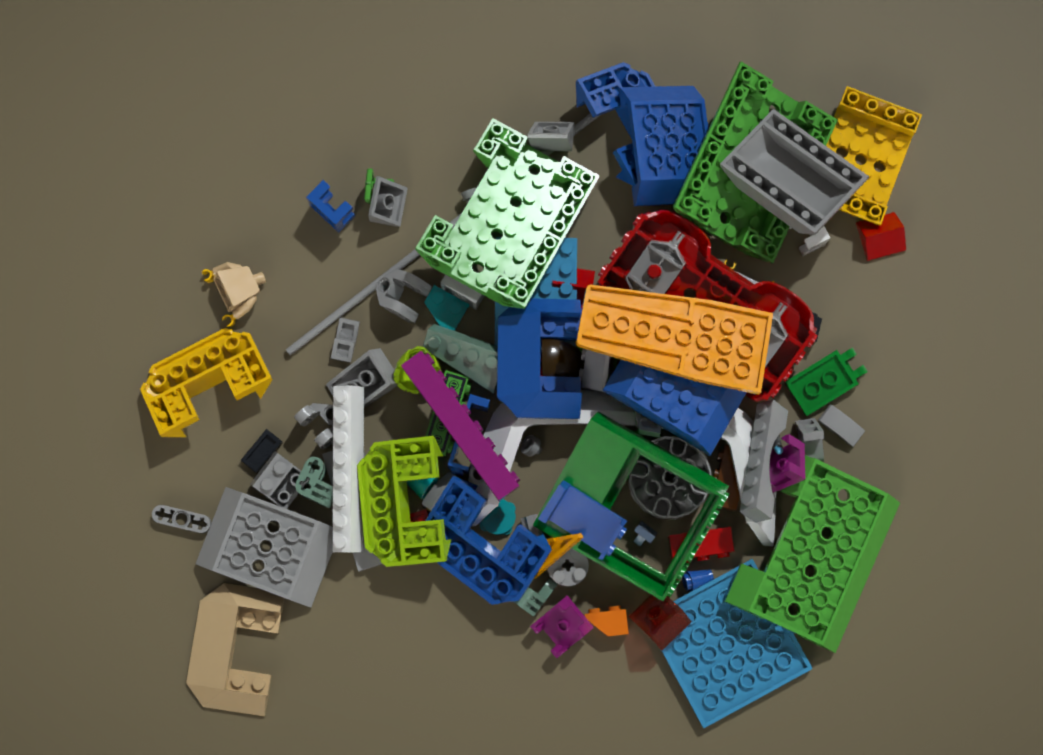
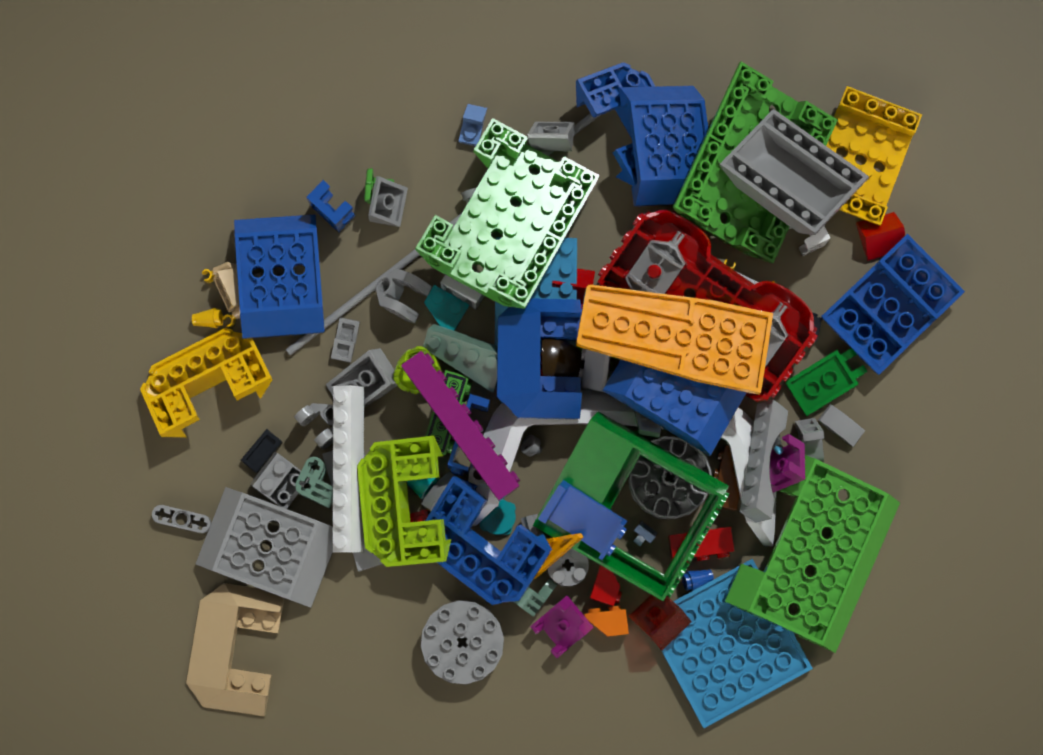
(208, 318): none -> yellow cone
(285, 302): none -> blue slope
(441, 645): none -> light grey brick
(472, 125): none -> medium blue slope
(606, 587): none -> red slope
(892, 304): none -> blue slope

